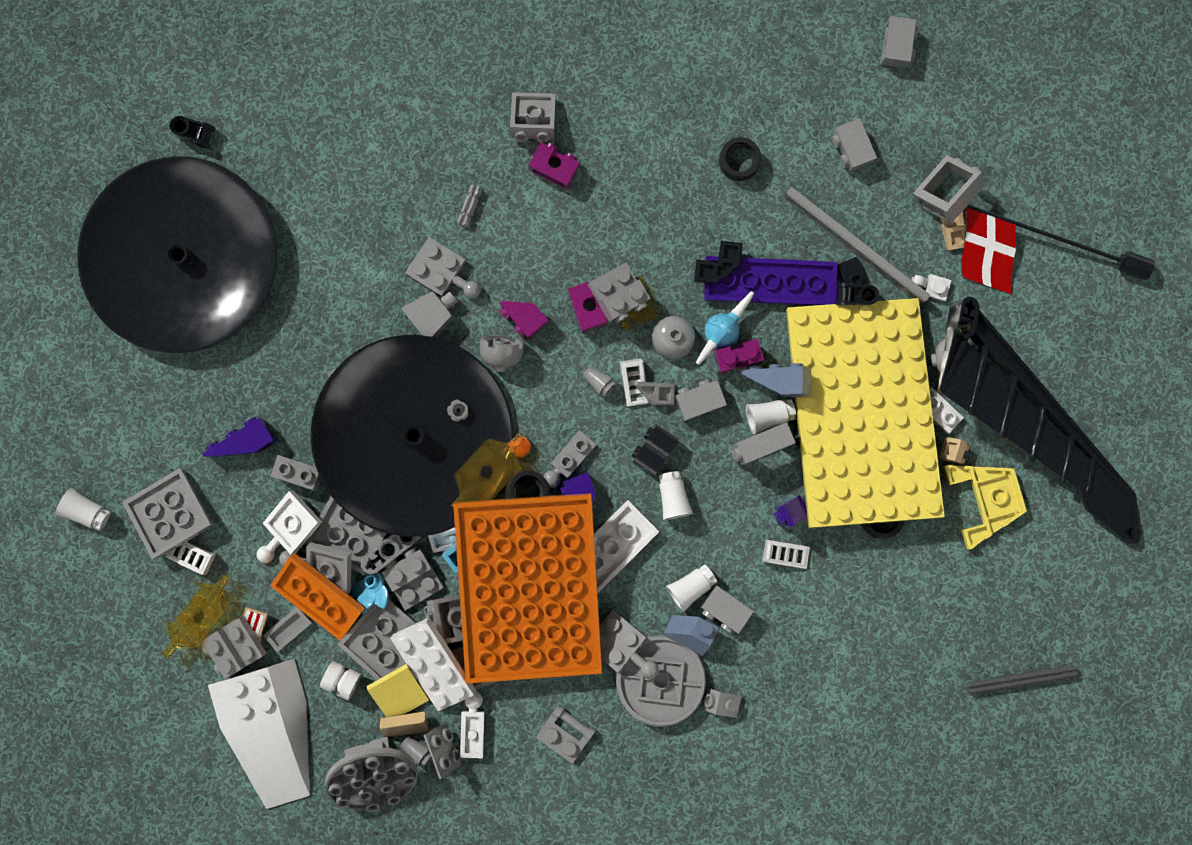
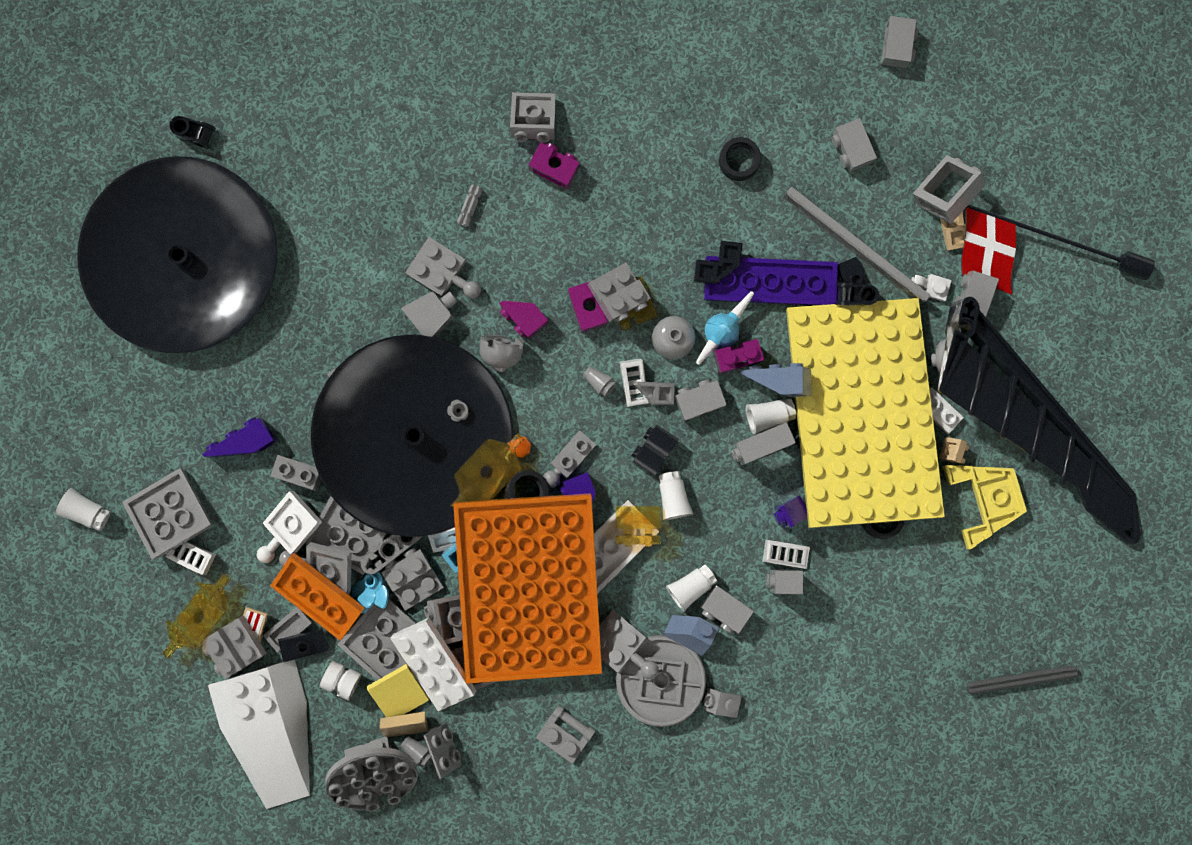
(302, 645): none -> black plate
(472, 728): white plate -> none
(638, 518): none -> clear yellow plate
(785, 581): none -> light grey brick
(979, 287): none -> light grey brick

